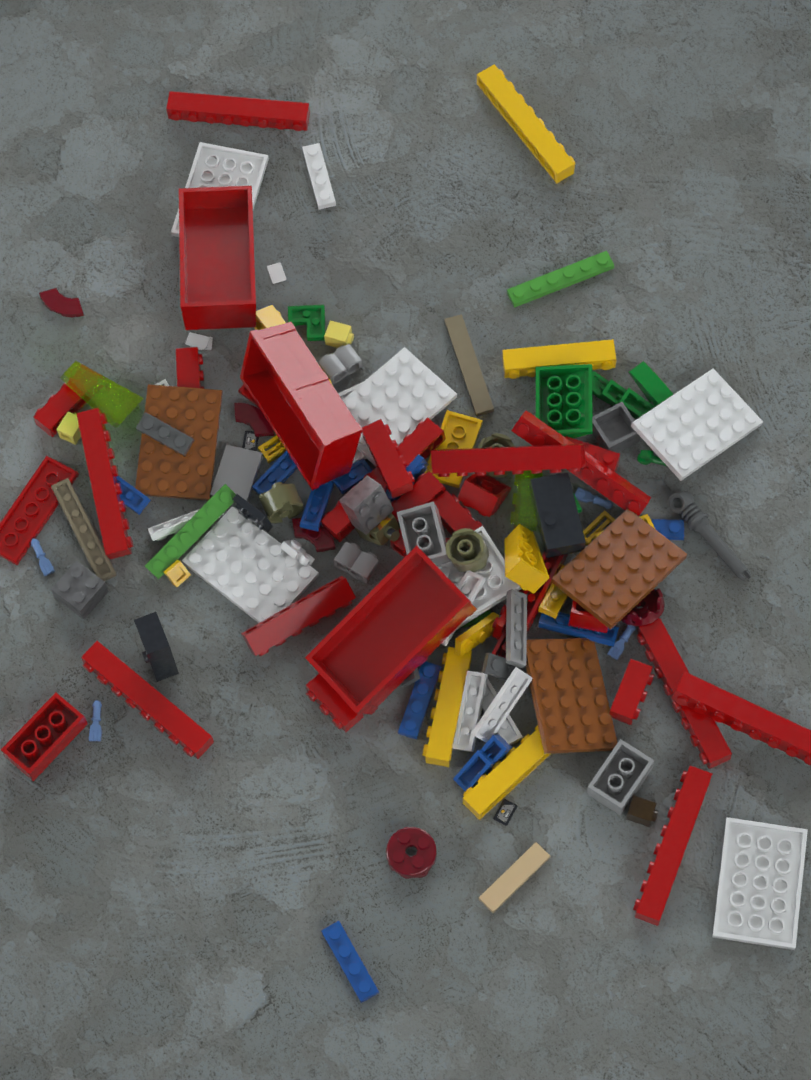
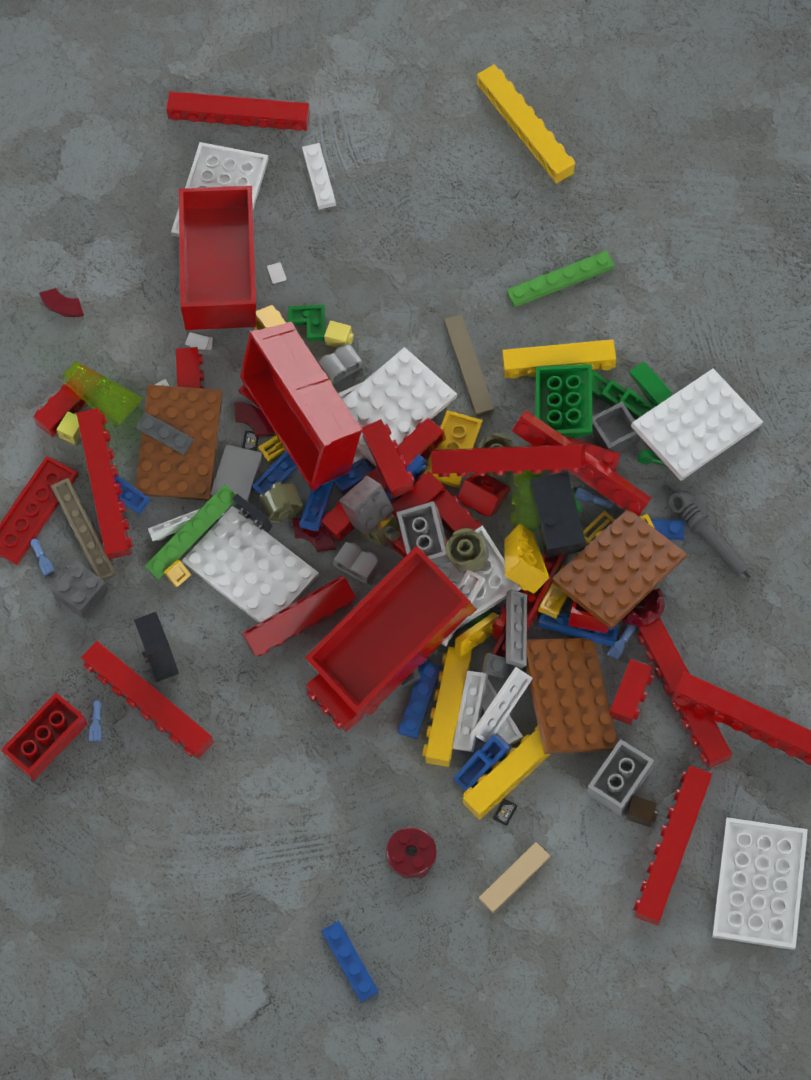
(295, 550): white plate -> none

